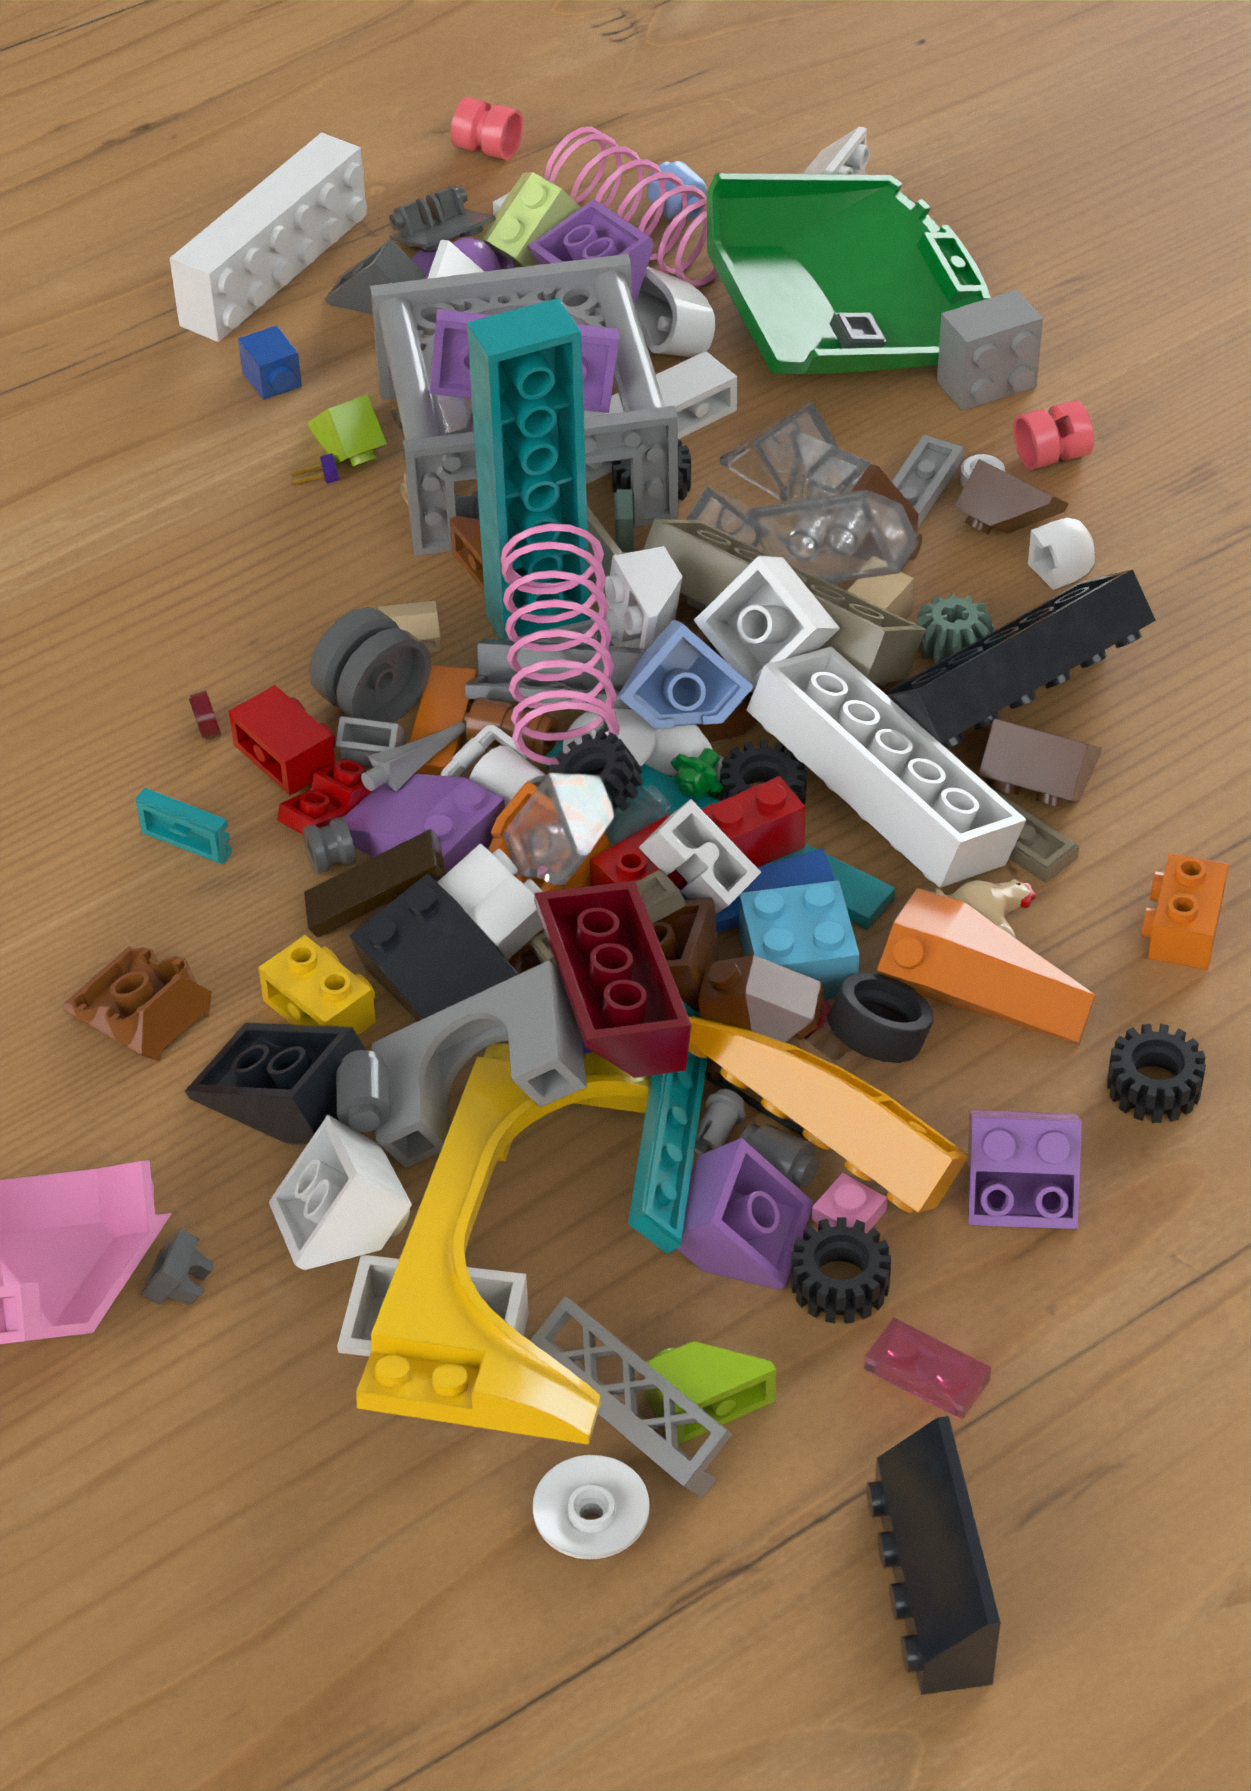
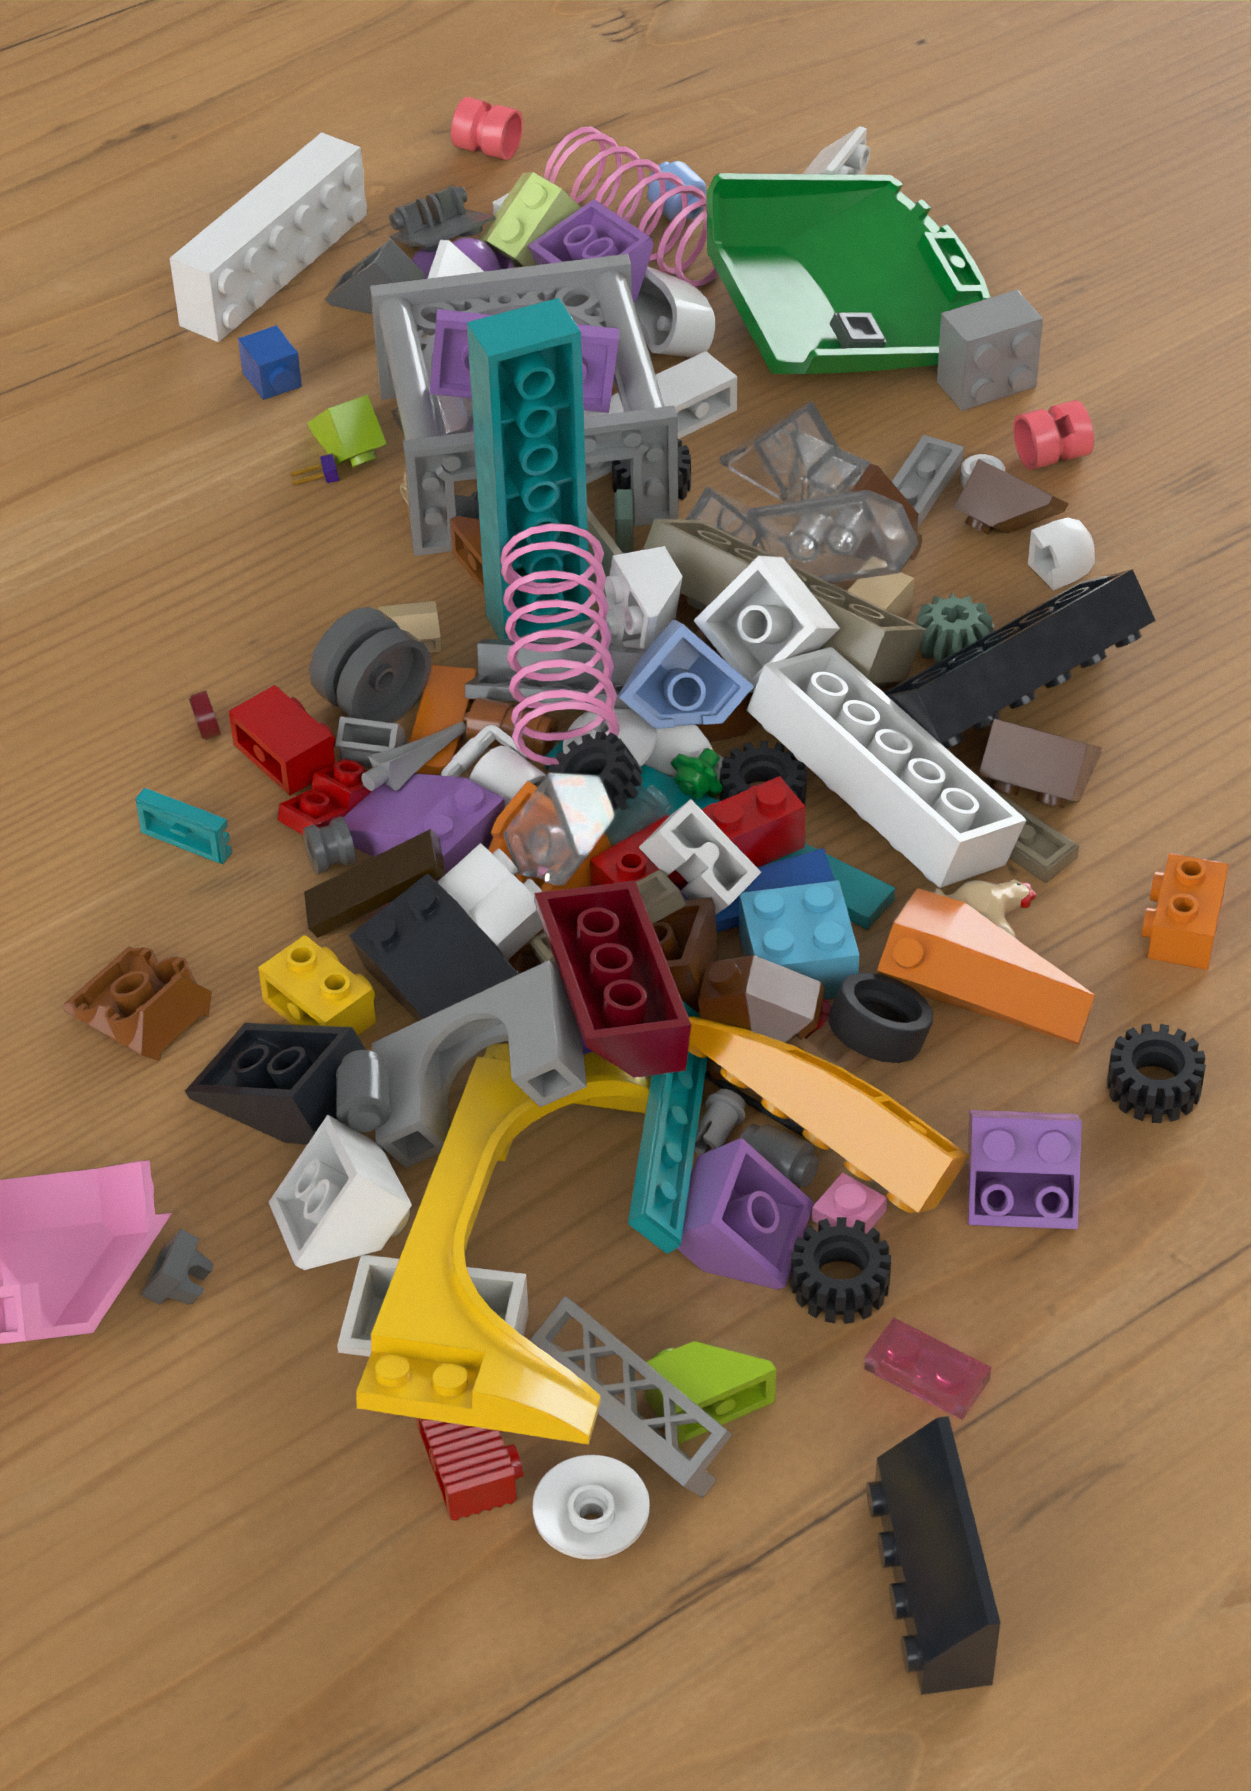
(471, 1466): none -> red brick

